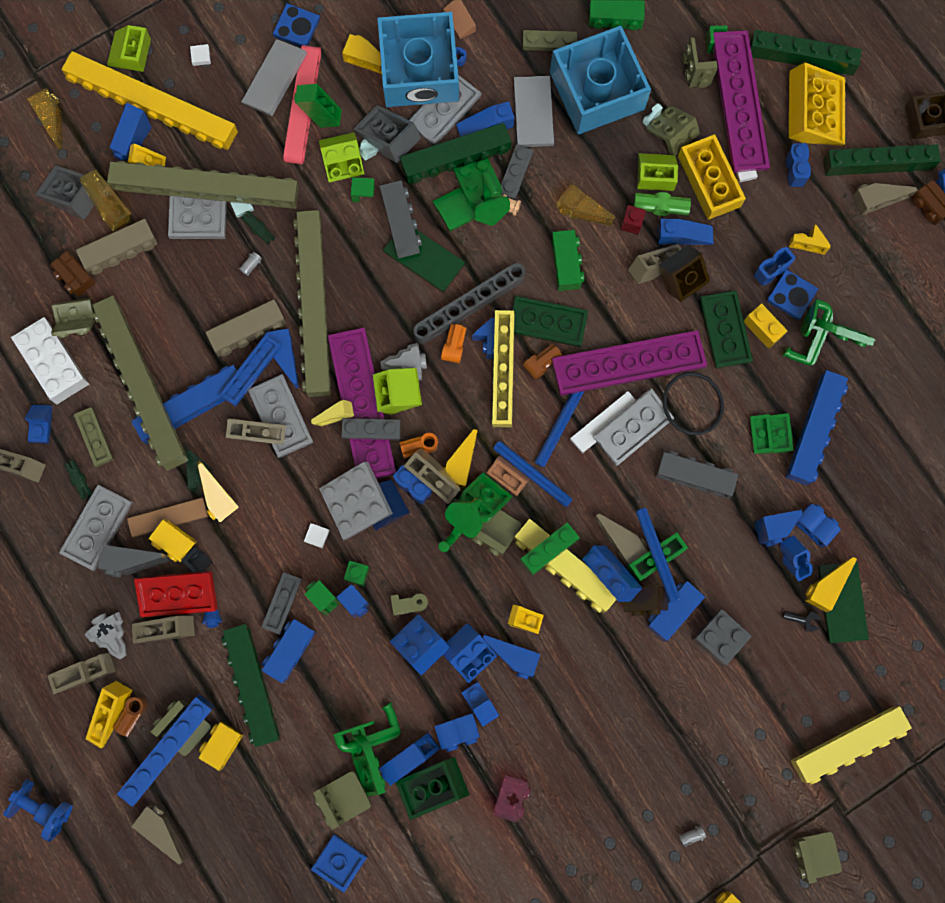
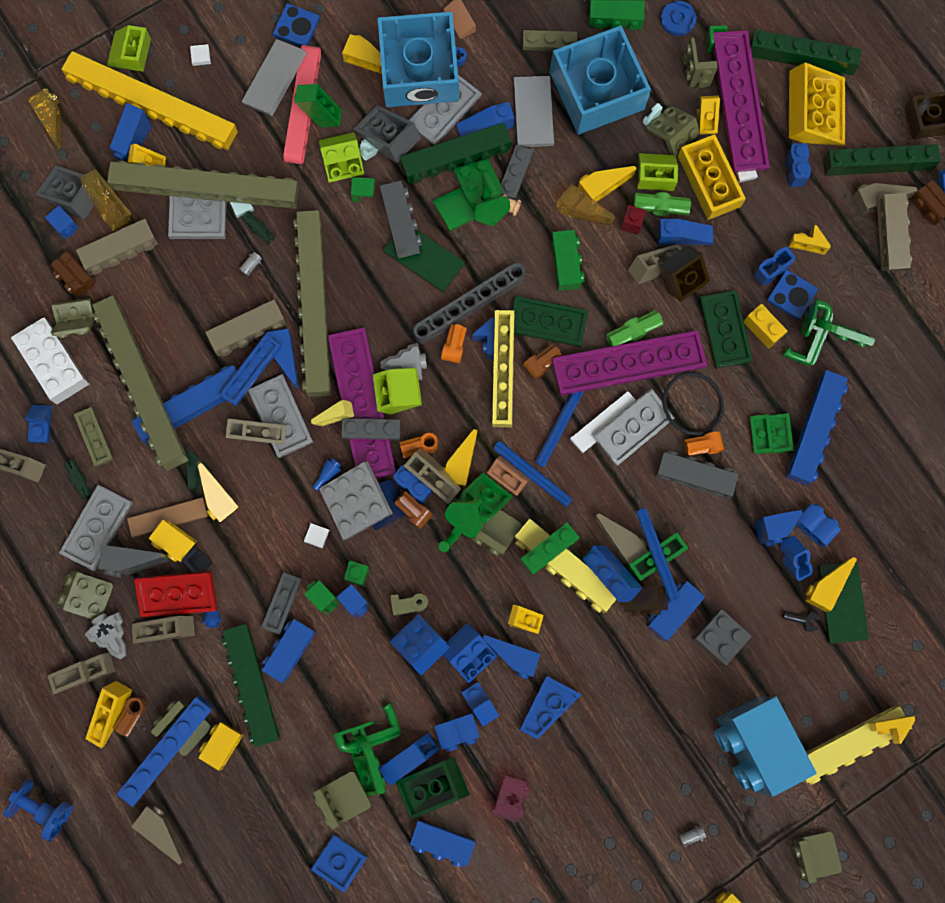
(62, 222): none -> blue brick
(84, 595): none -> olive bracket
(328, 471): none -> blue cone
(416, 512): none -> dark orange piece
(442, 843): none -> blue brick
(547, 707): none -> blue wing
(603, 182): none -> yellow slope
(634, 329): none -> bright green piece
(678, 18): none -> blue tile
(708, 114): none -> yellow slope
(708, 443): none -> orange piece
(765, 747): none -> dark azure brick
(893, 231): none -> dark tan brick
(898, 726): none -> yellow slope

